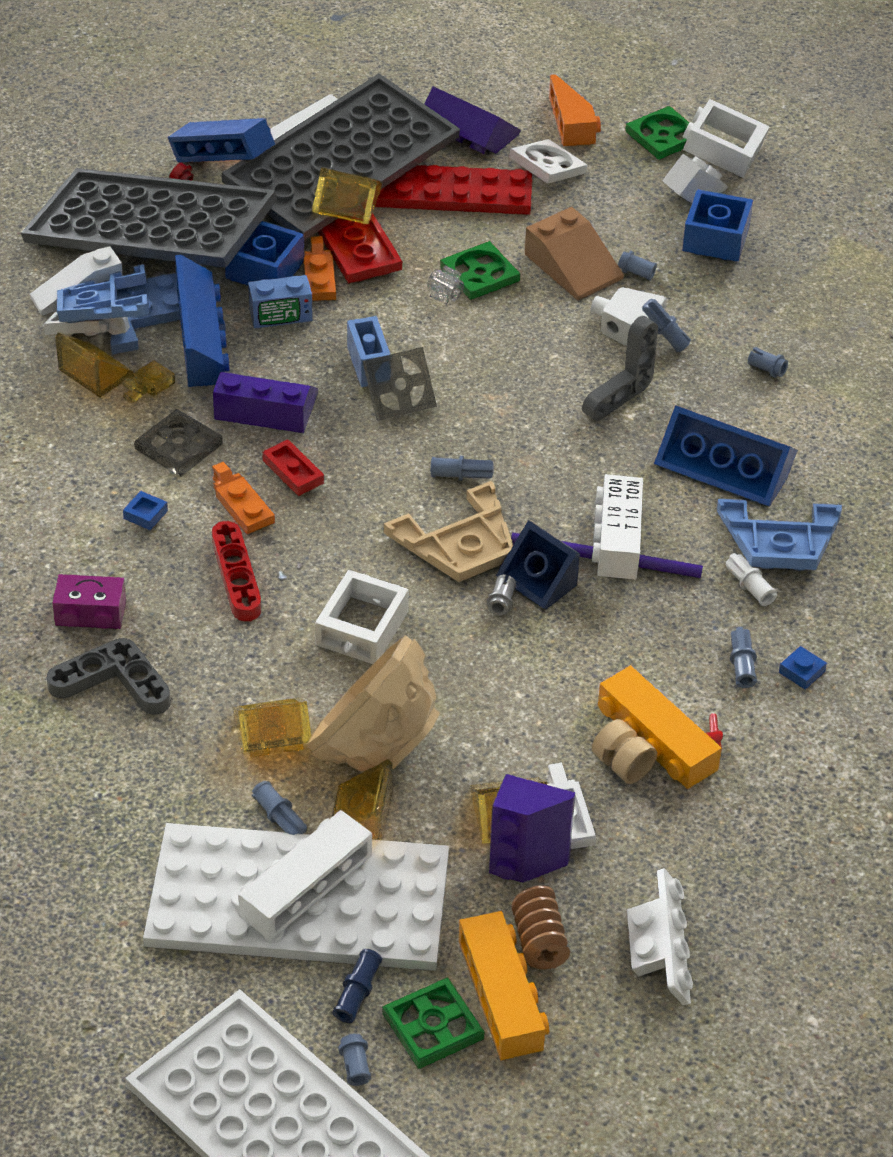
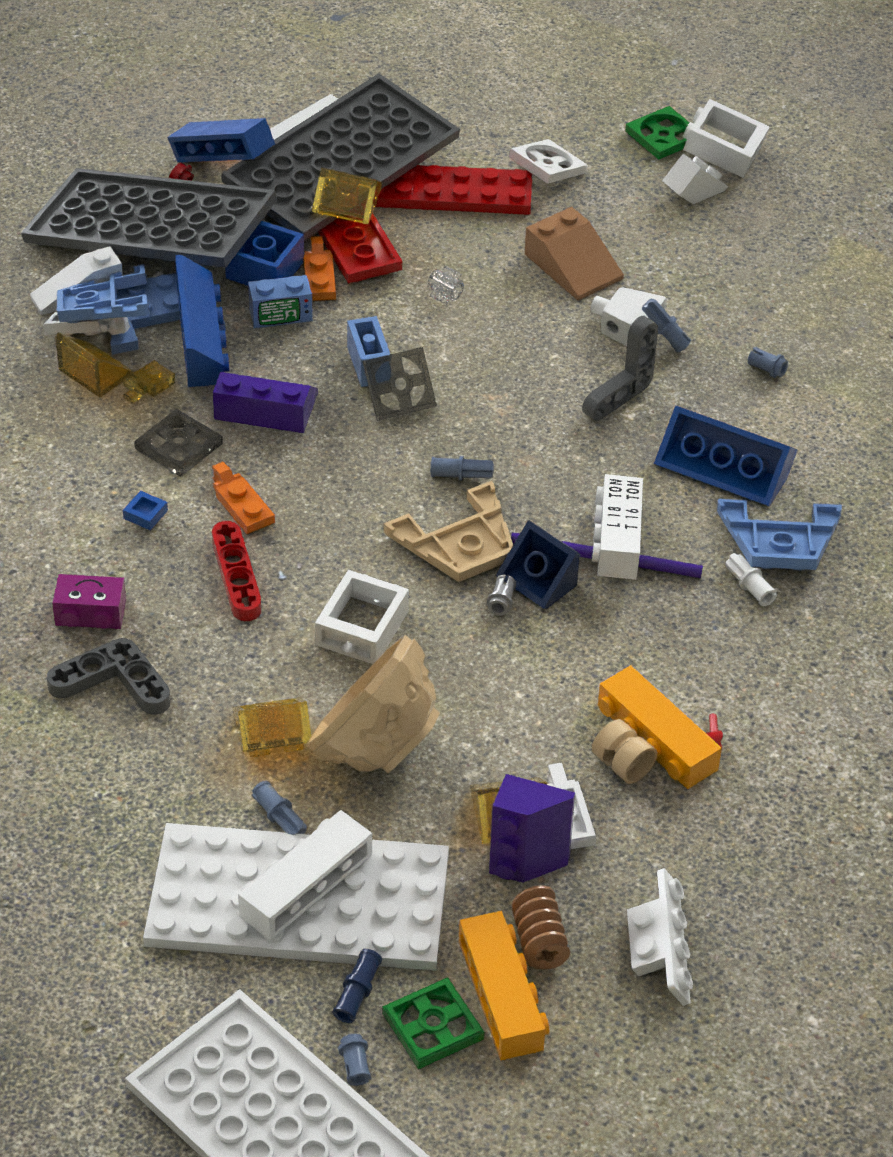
(293, 467): red plate -> none
(368, 798): clear yellow slope -> none
(475, 124): dark purple slope -> none
(485, 282): green piece -> none
(572, 114): orange slope -> none
(637, 265): sand blue pin -> none
(717, 225): blue brick -> none
(743, 658): sand blue axle -> none
(802, 667): blue plate -> none

